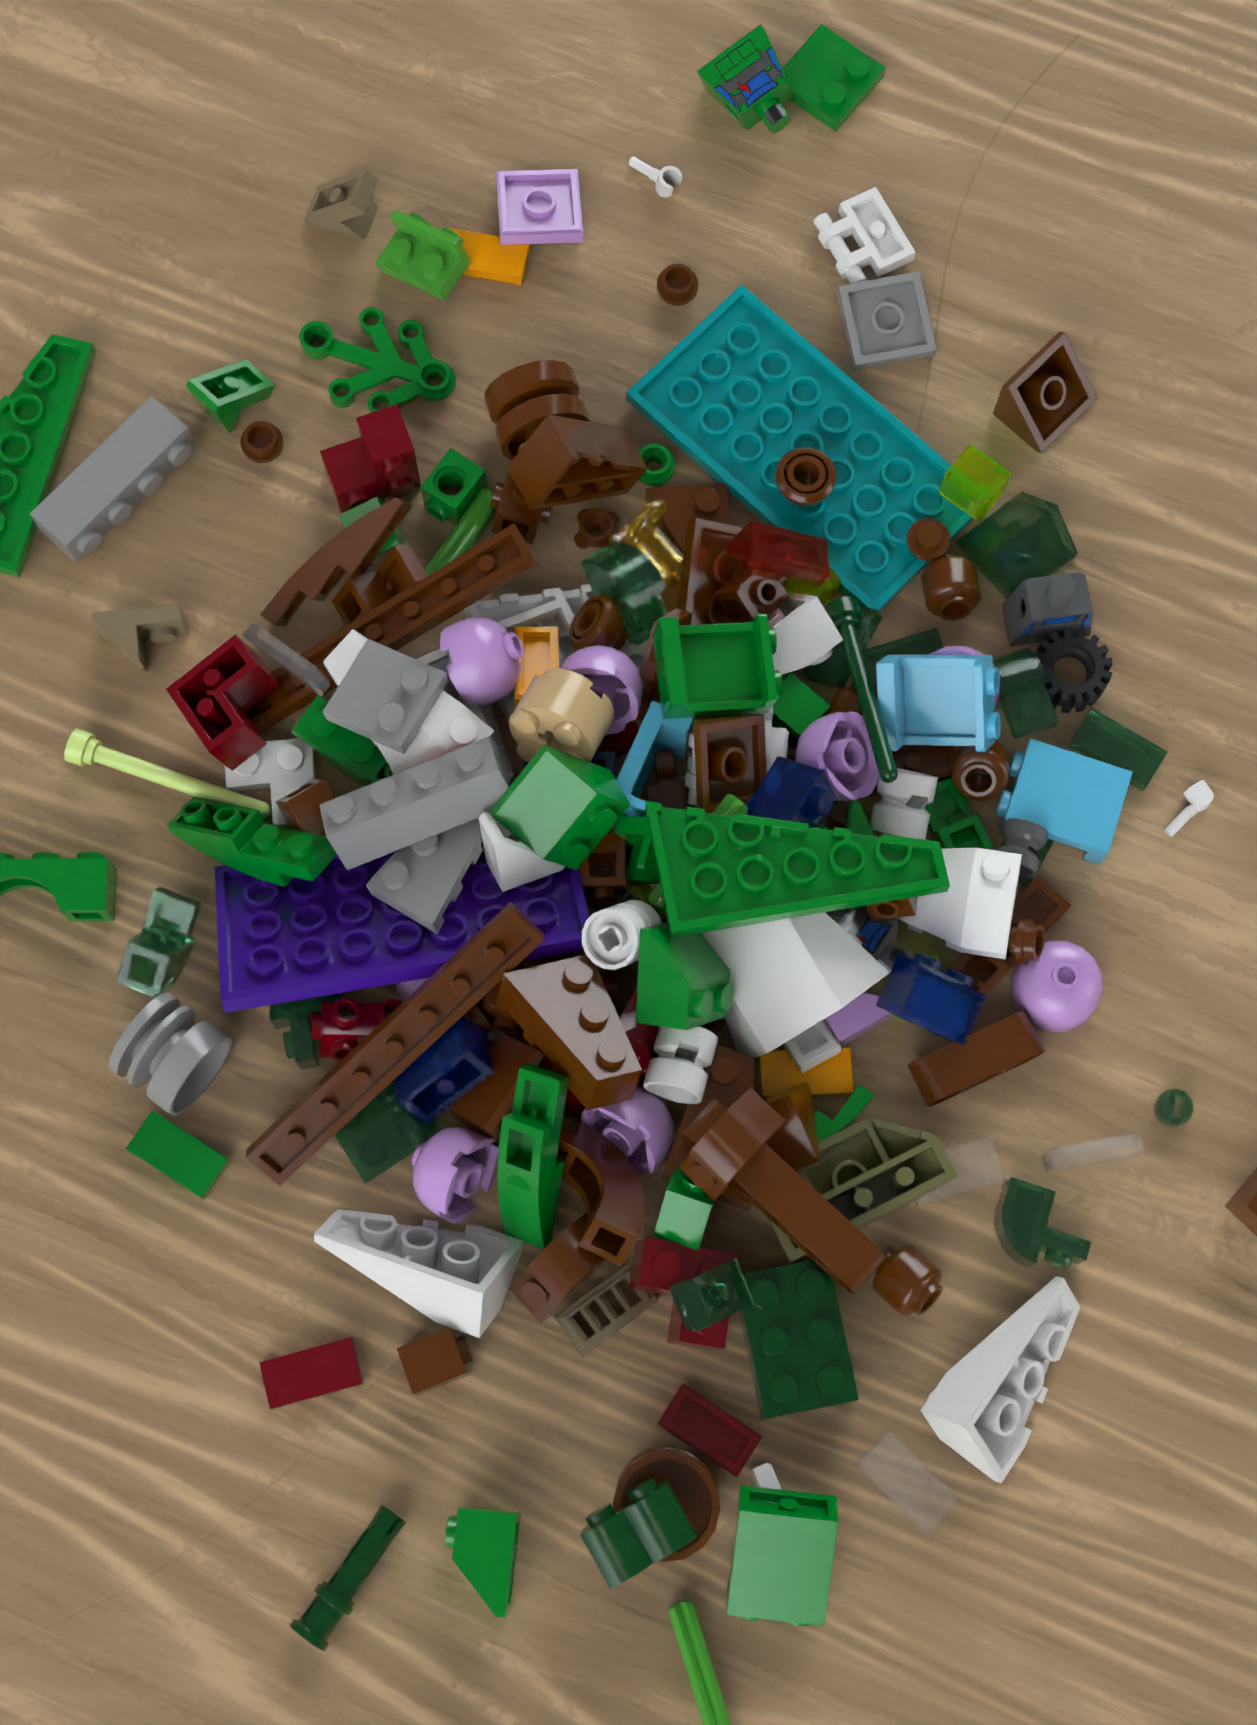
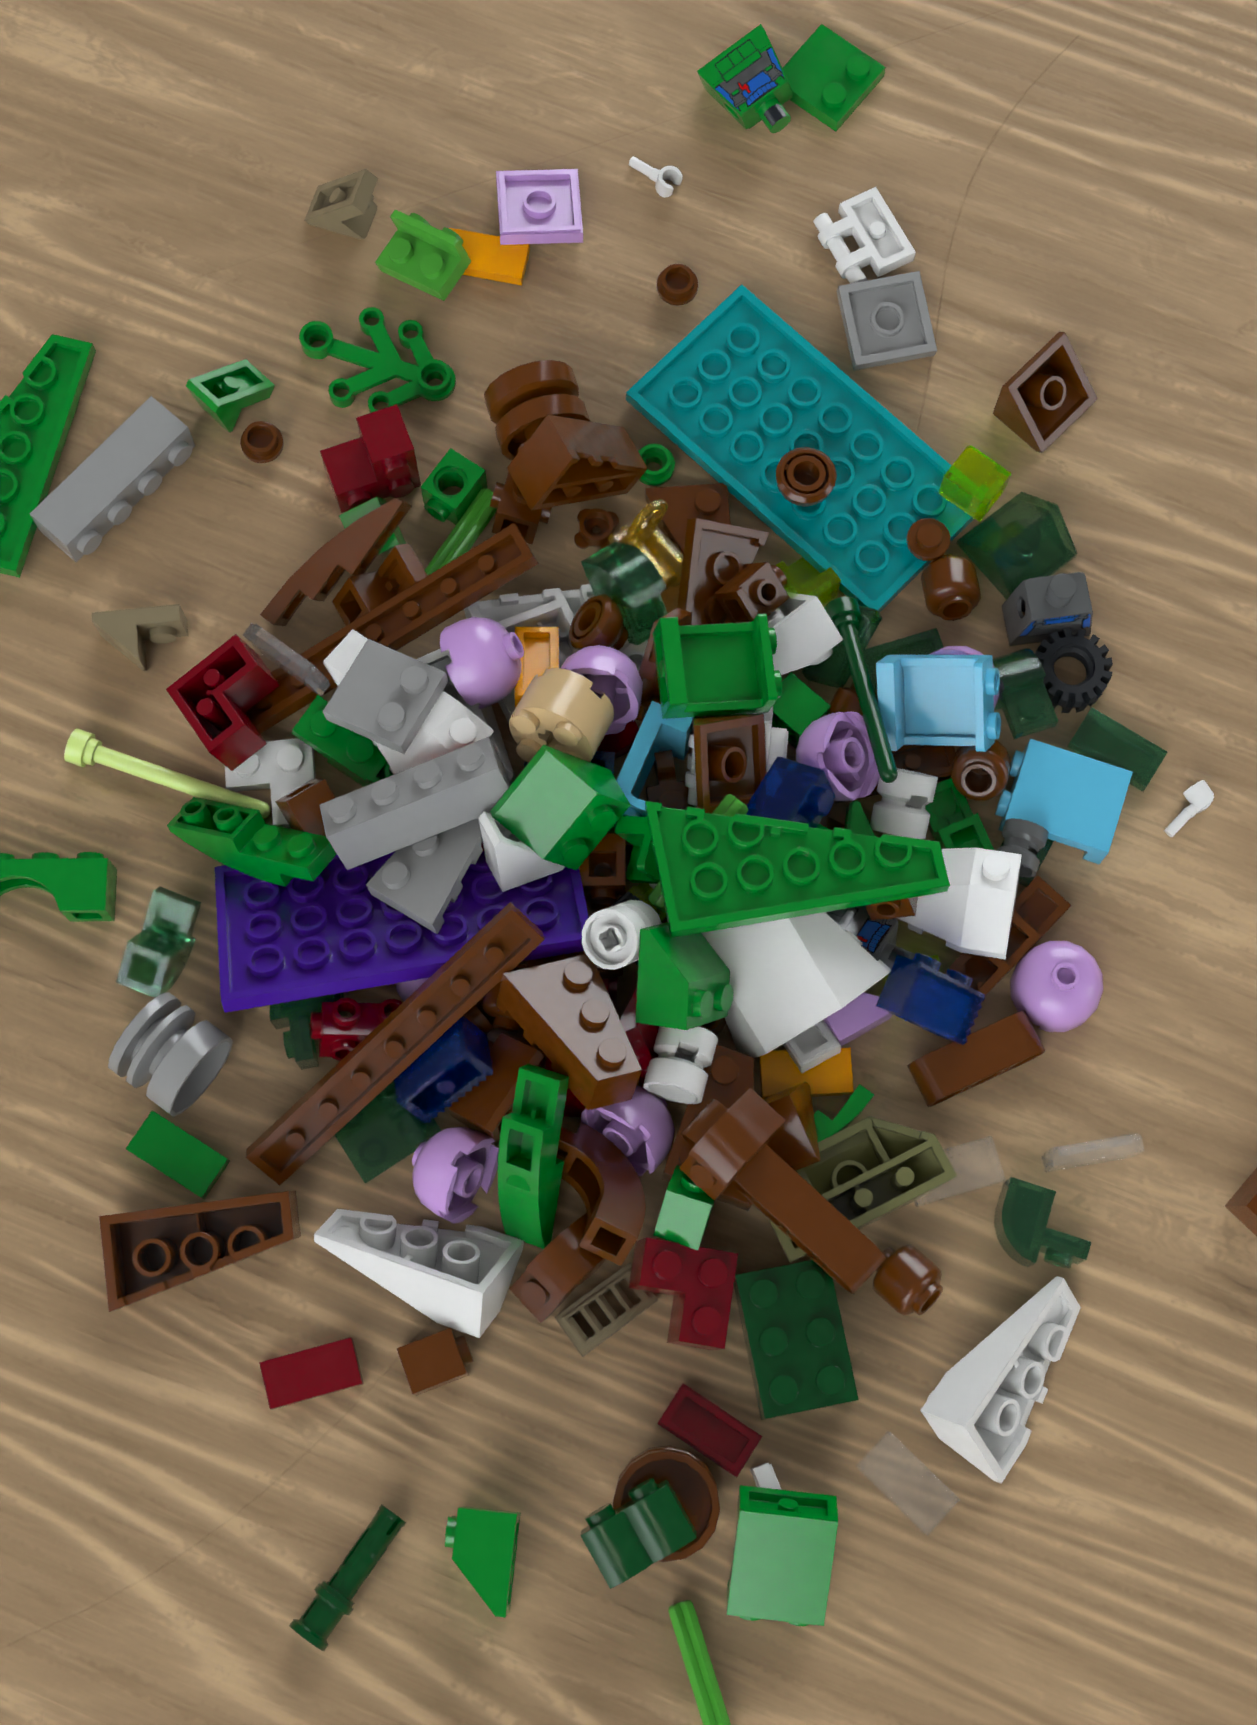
(176, 1244): none -> reddish brown wedge
(711, 1295): clear green slope -> none
(782, 552): clear red panel -> none
(1026, 941): reddish brown plate -> none
(1165, 1105): clear green hinge -> none

